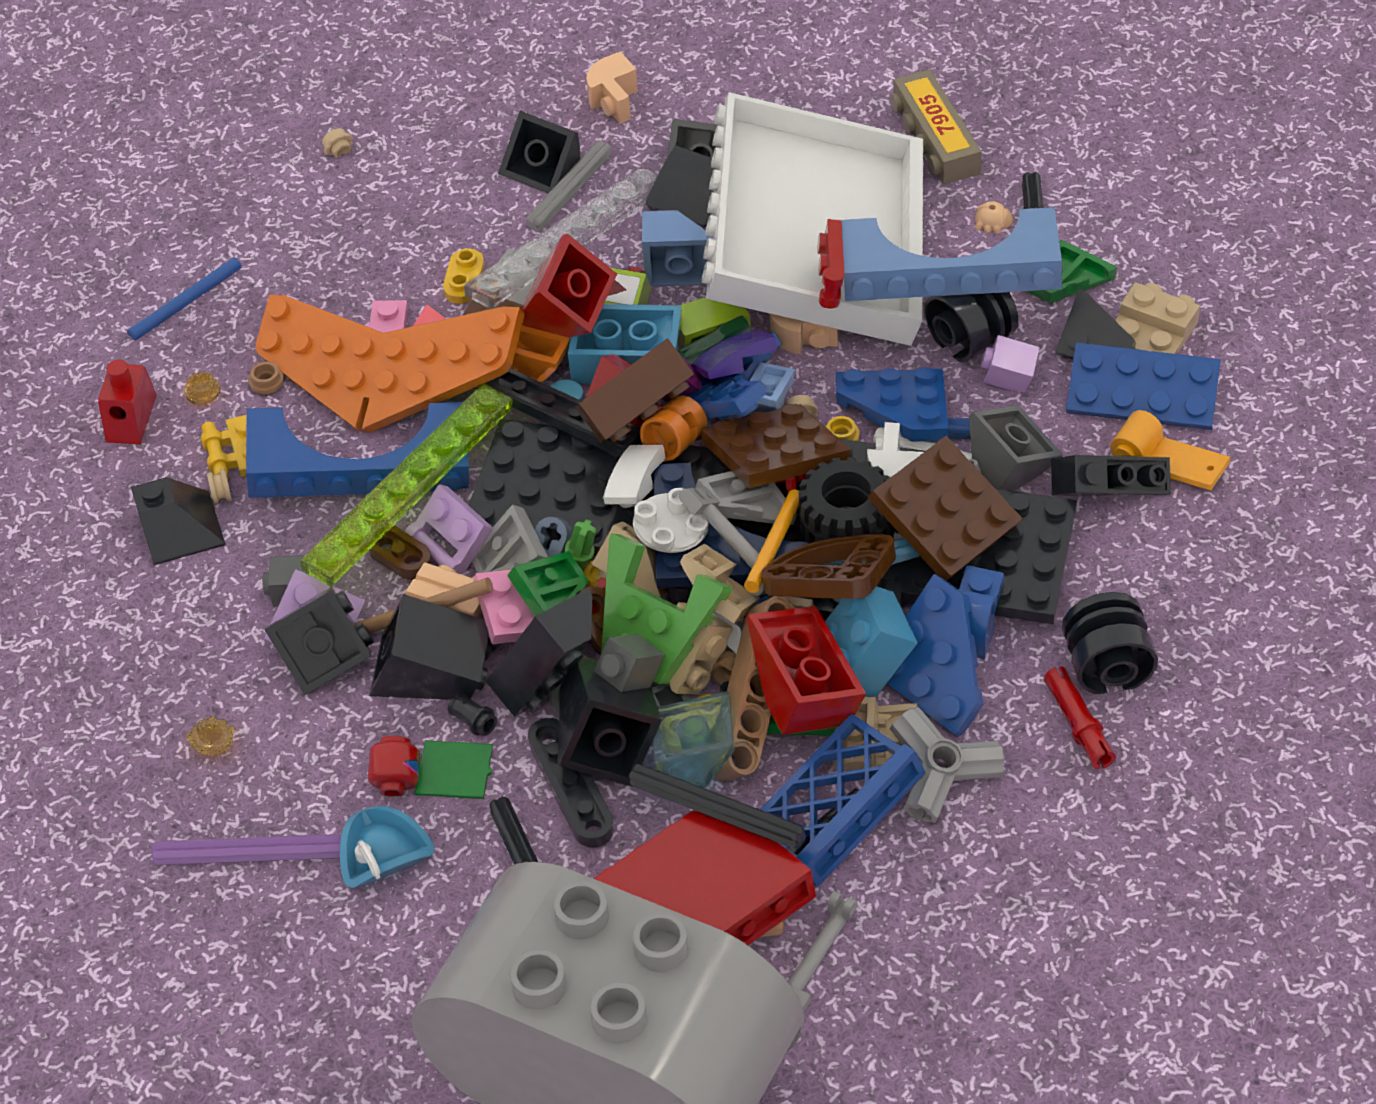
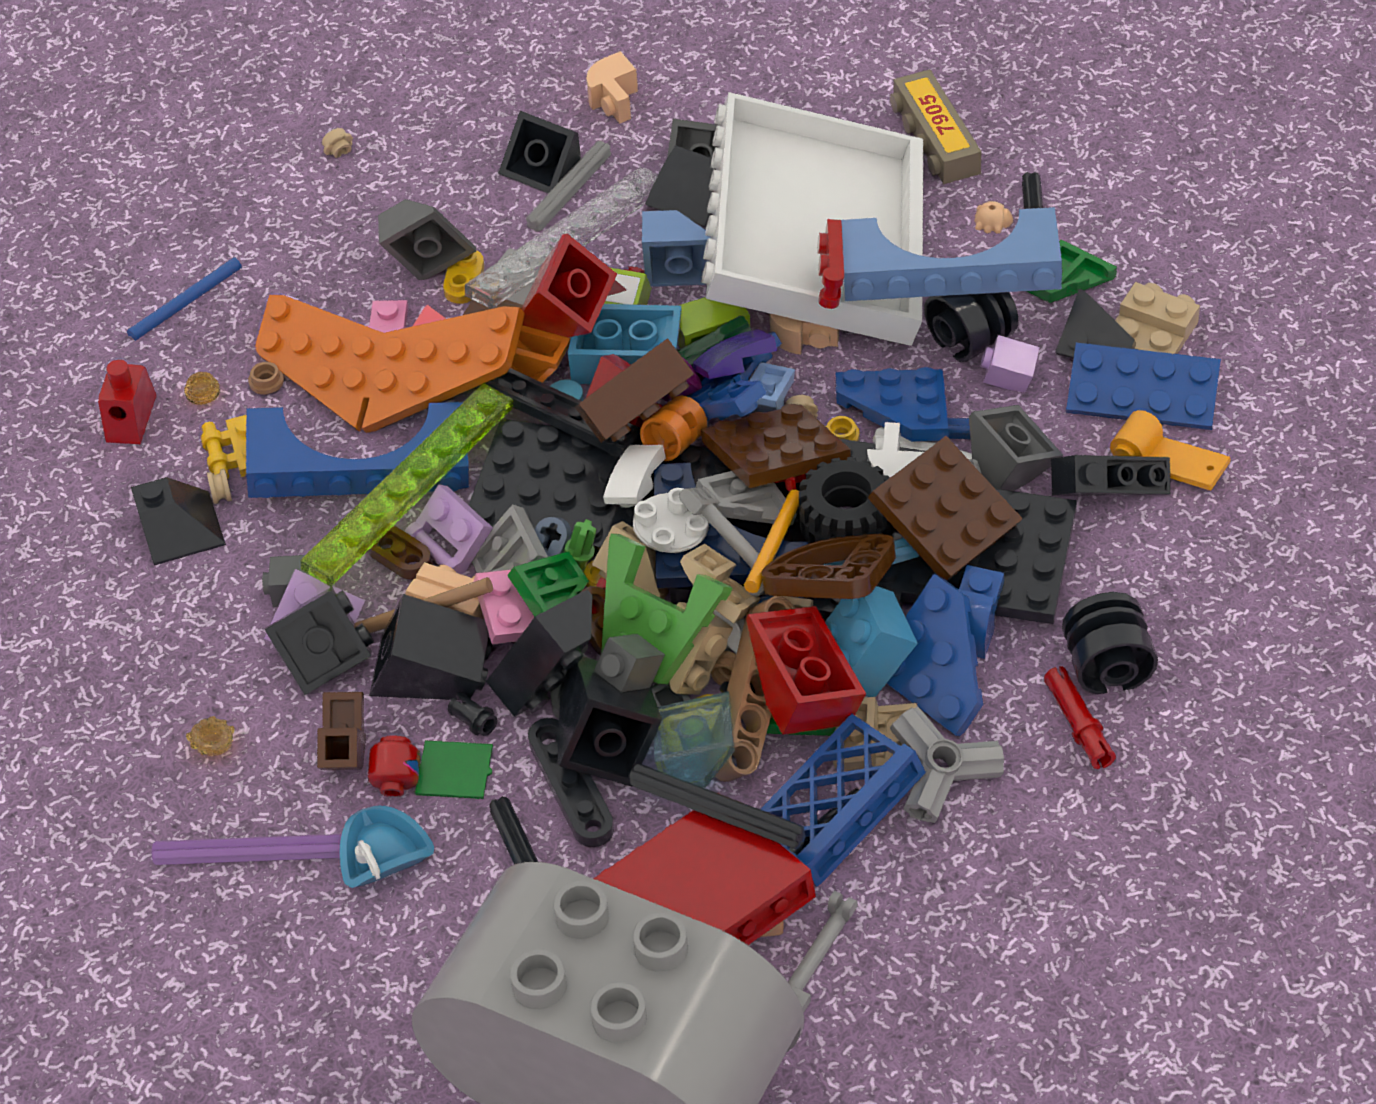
(342, 732): none -> reddish brown brick
(422, 238): none -> dark grey slope

